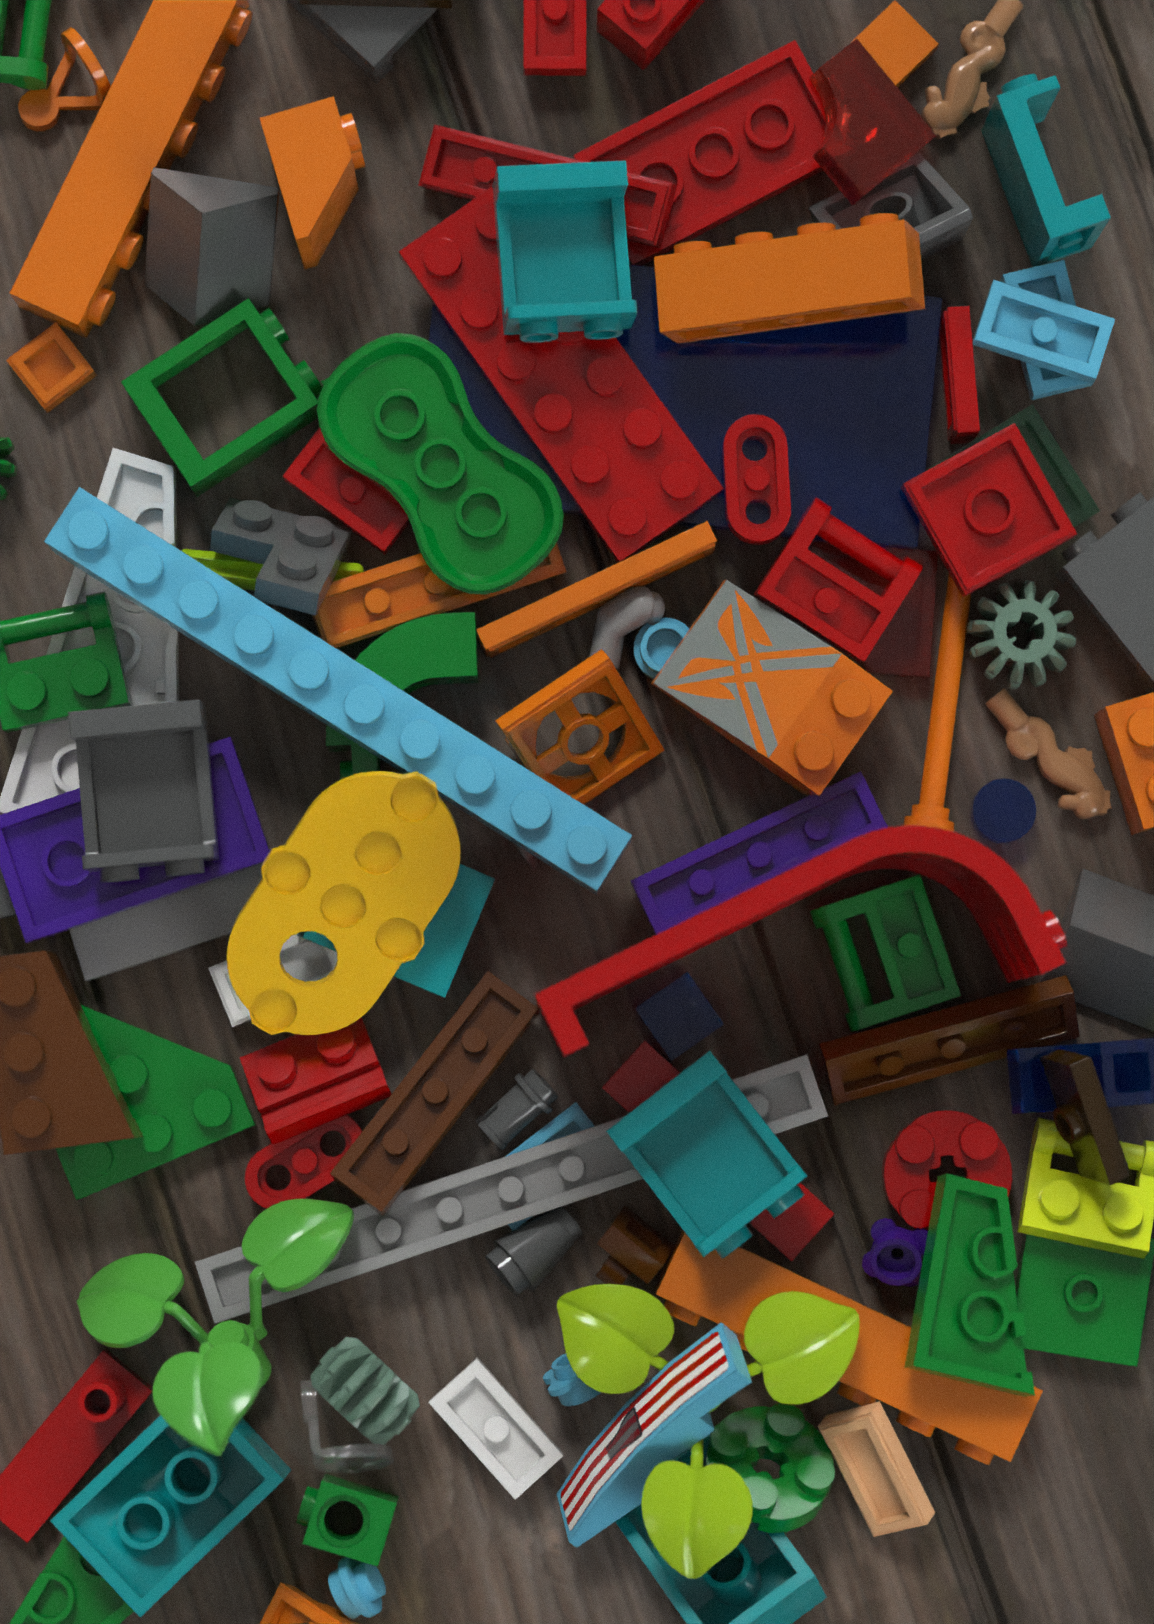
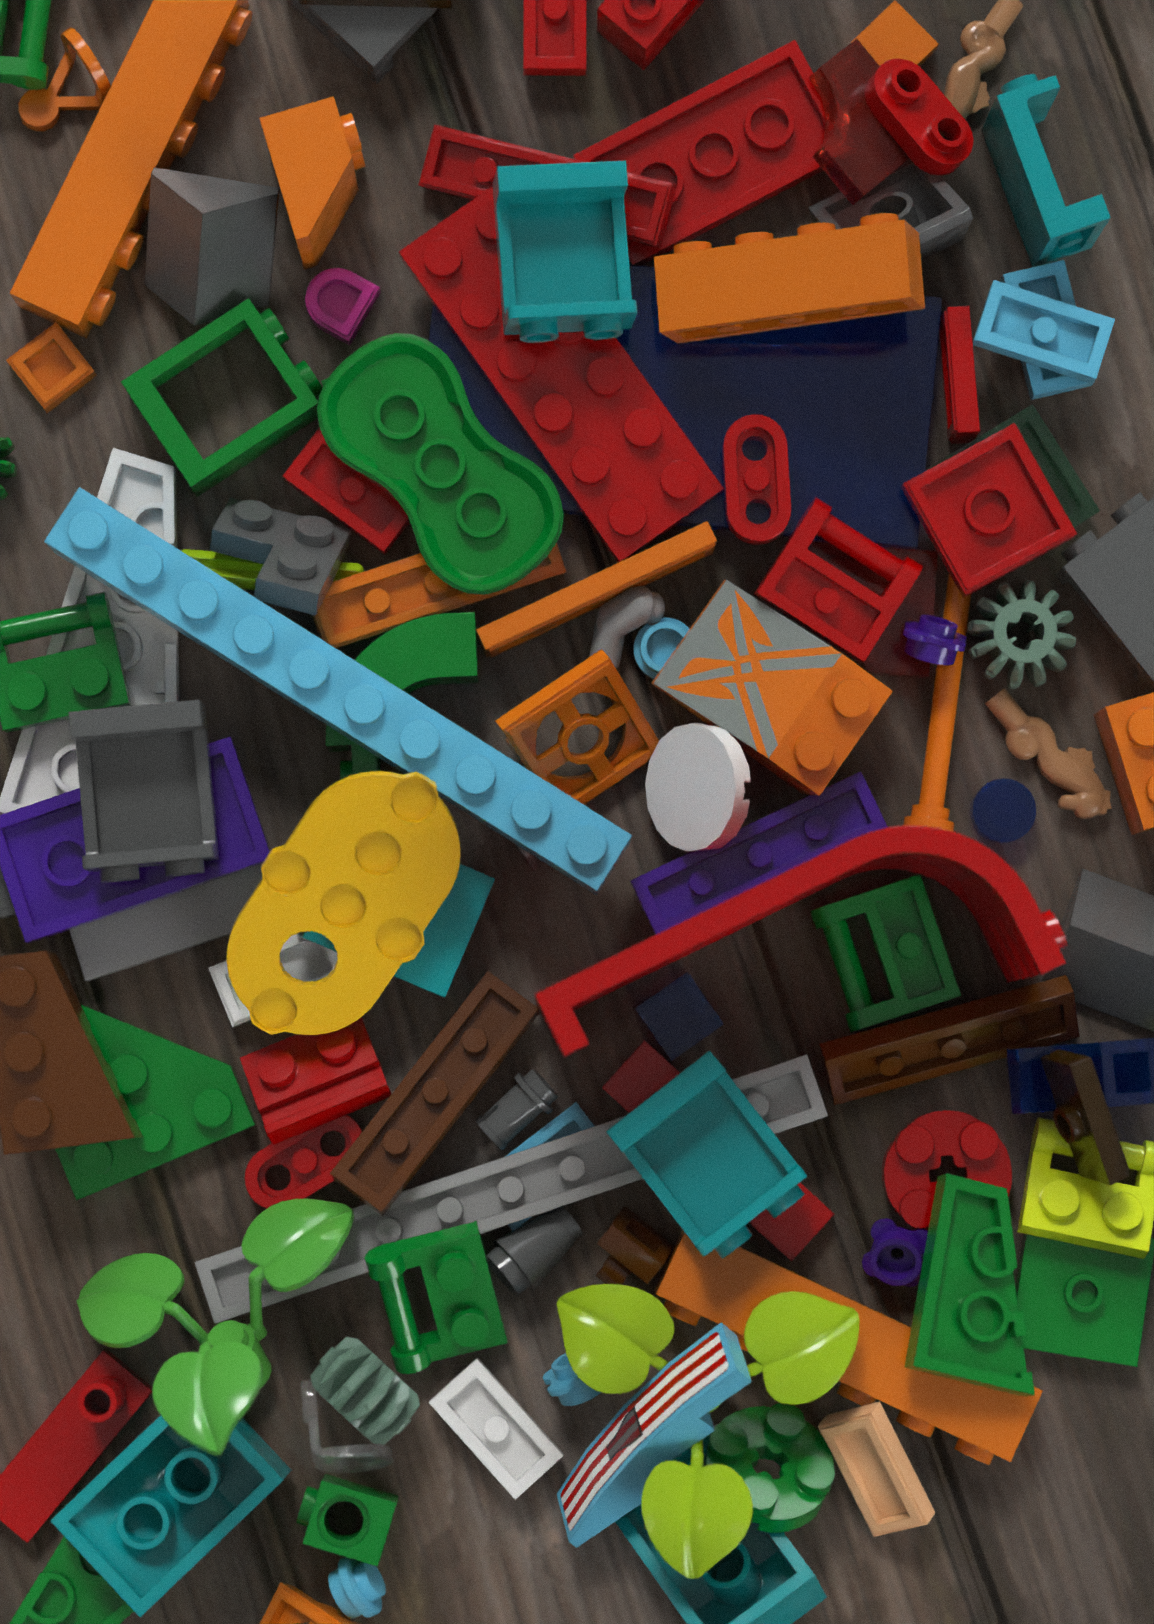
(340, 302): none -> dark pink tile
(457, 1289): none -> green plate
(697, 787): none -> white tile
(917, 116): none -> red plate
(933, 640): none -> dark purple plate

